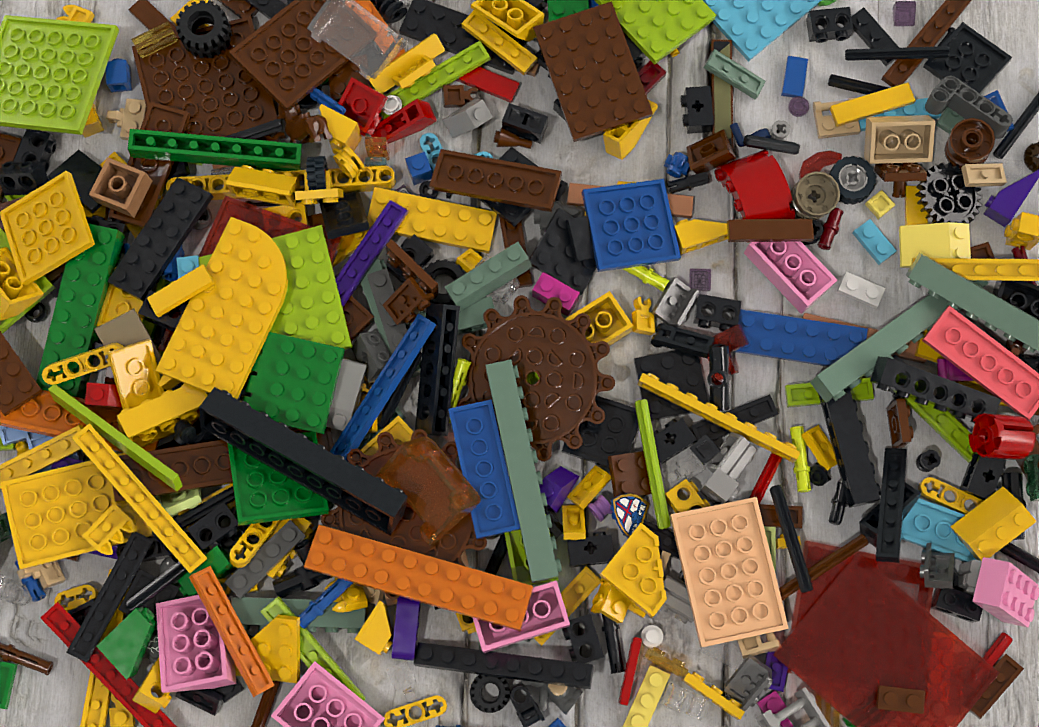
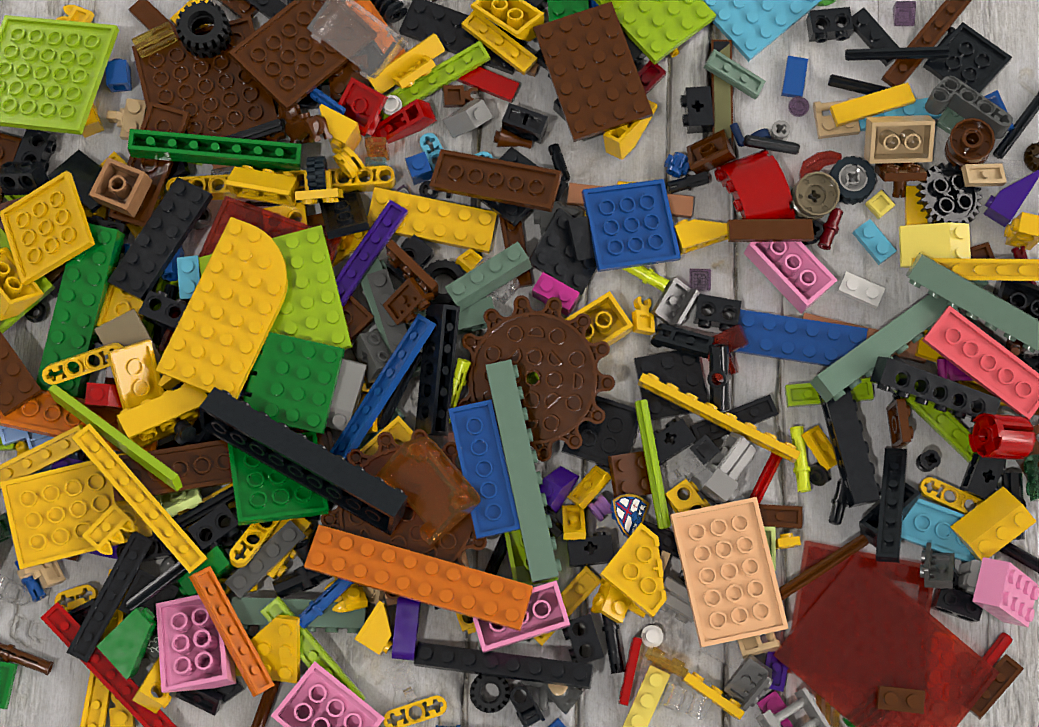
(180, 290): yellow tile -> none
(558, 161): none -> black axle
(791, 539): black axle -> none

